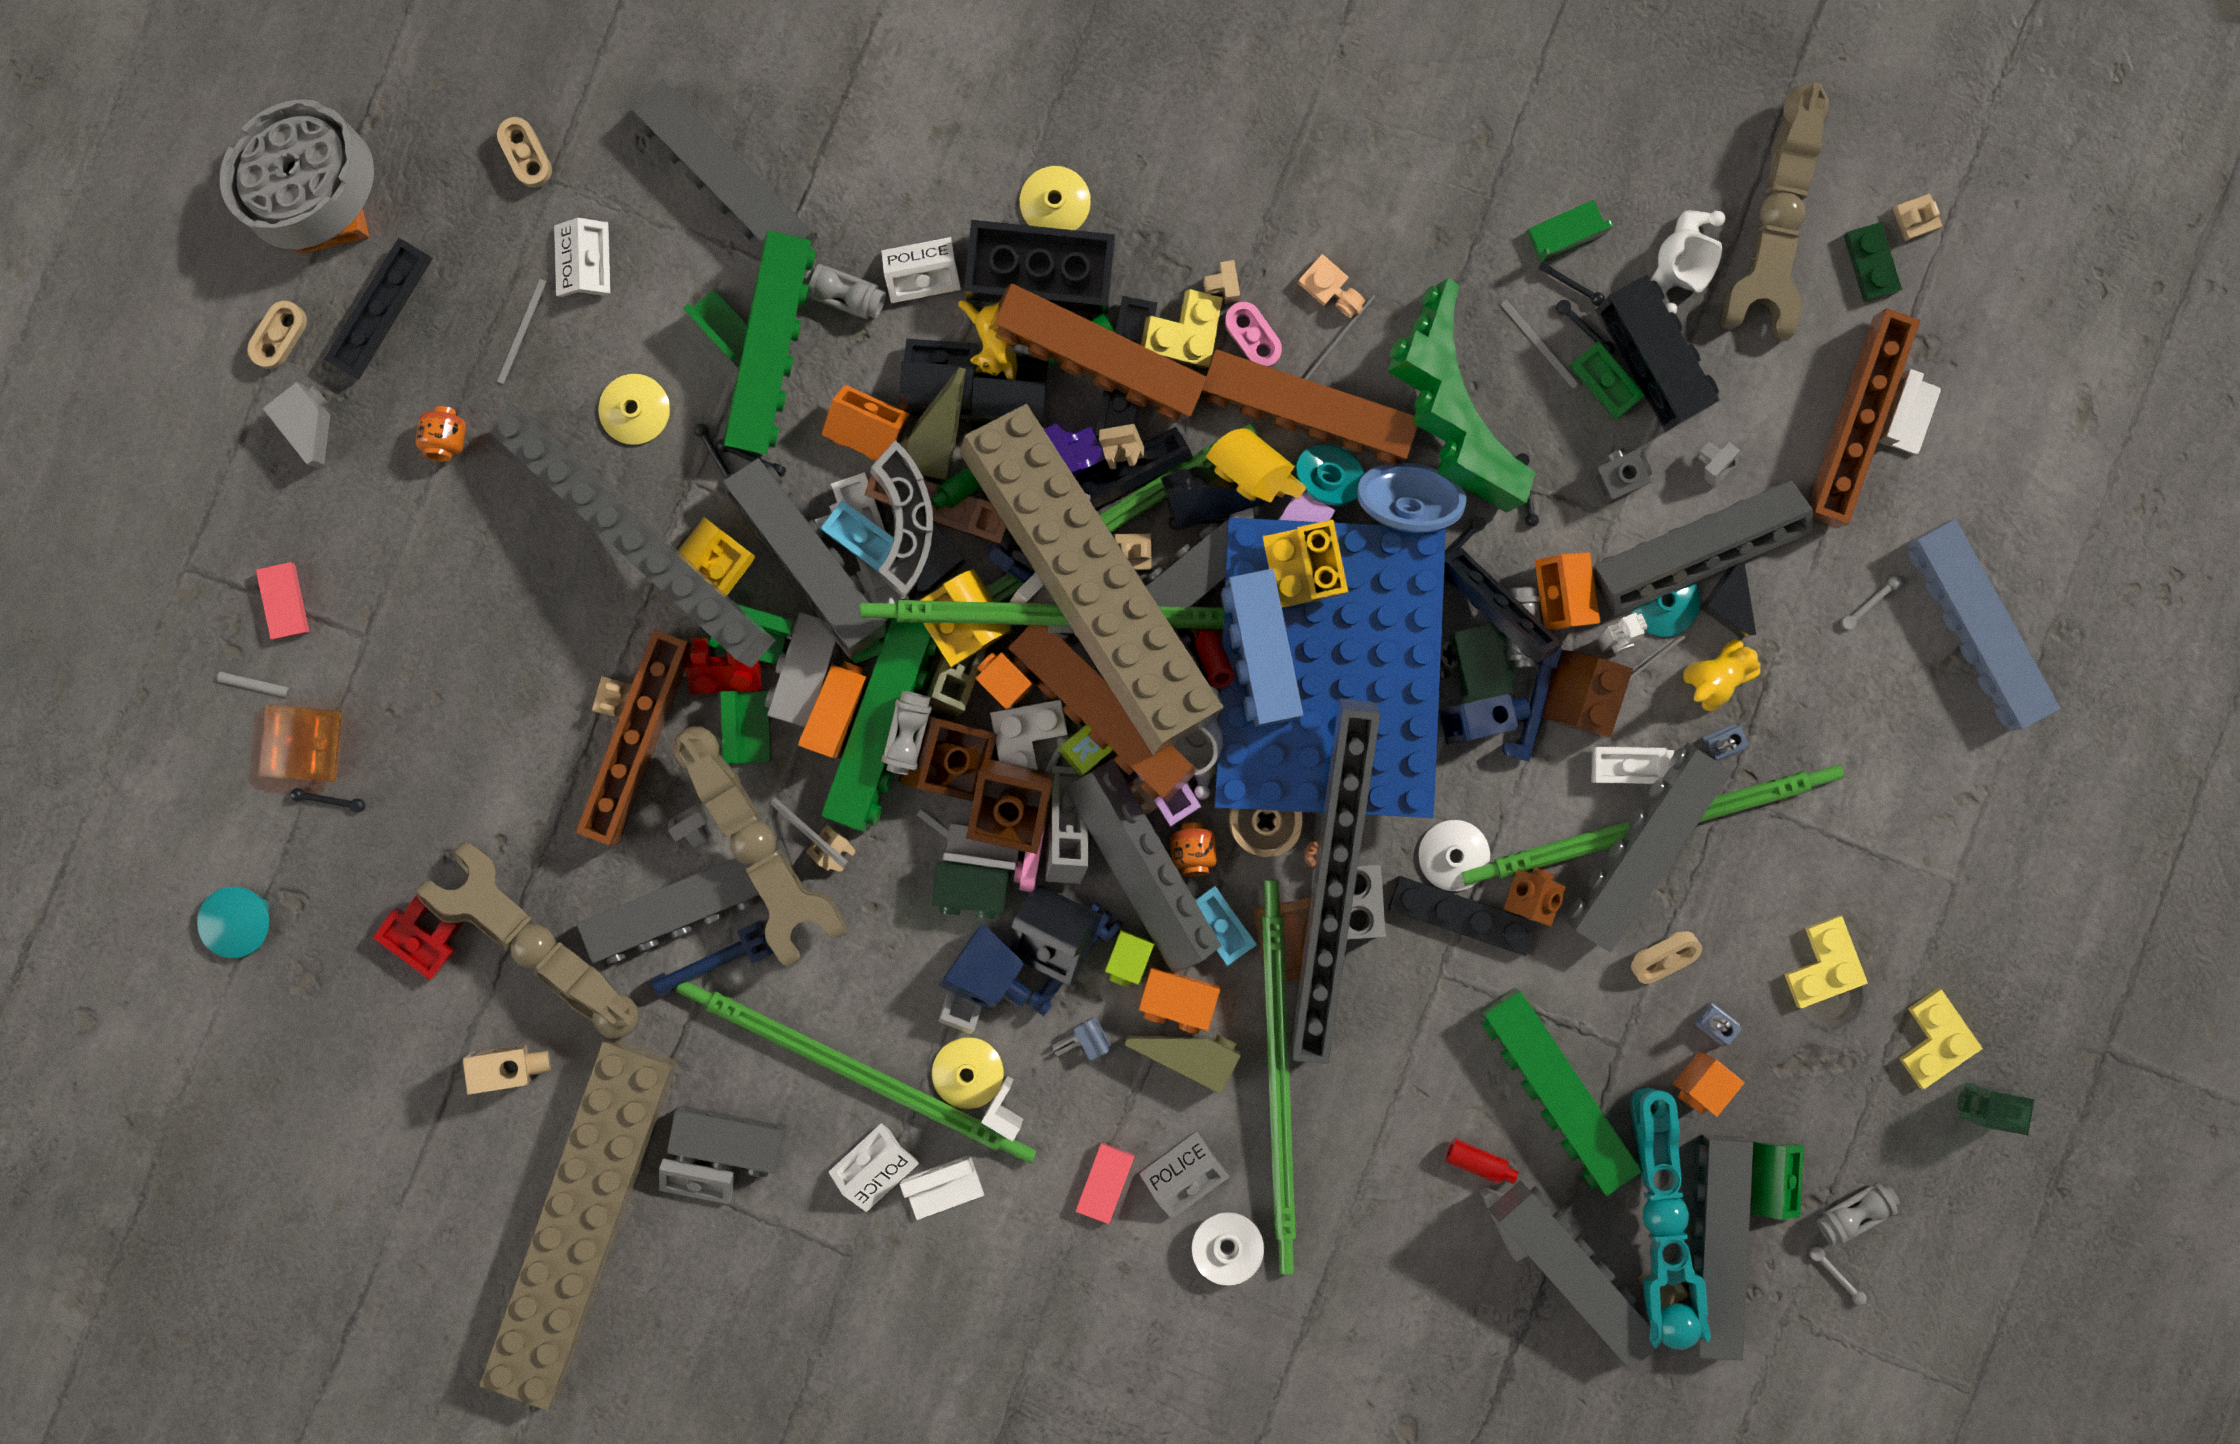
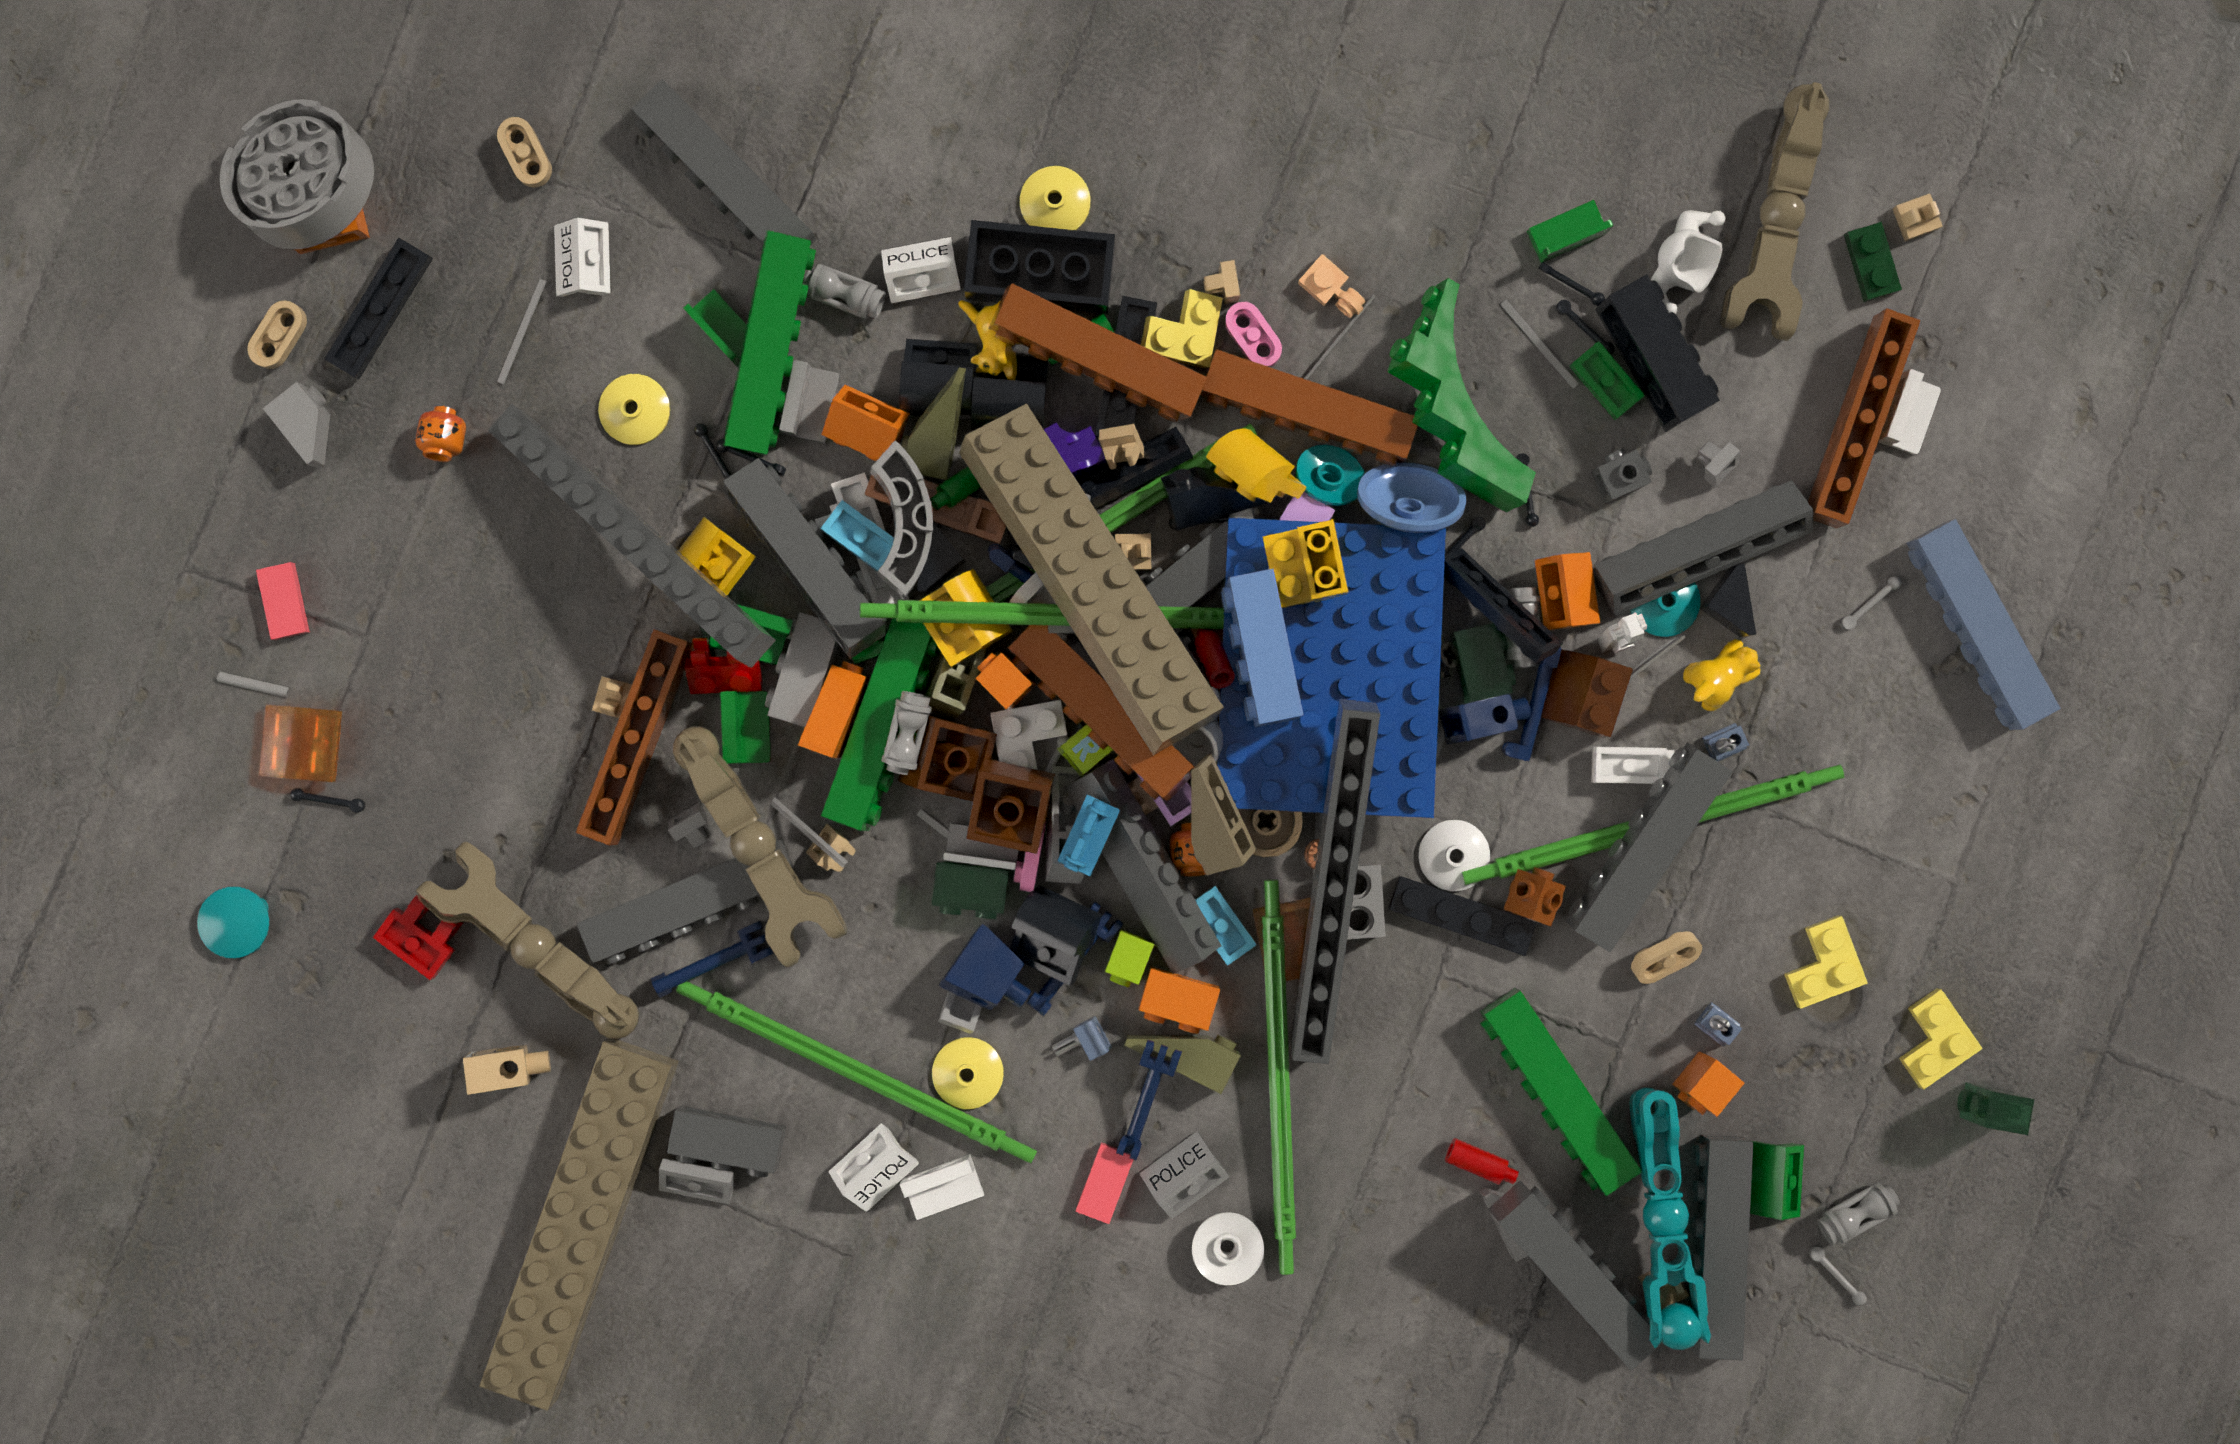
(808, 401): none -> light grey panel
(999, 1117): white panel -> none
(1088, 835): none -> dark azure hinge
(1157, 1067): none -> dark blue hinge
(1216, 825): none -> dark tan slope

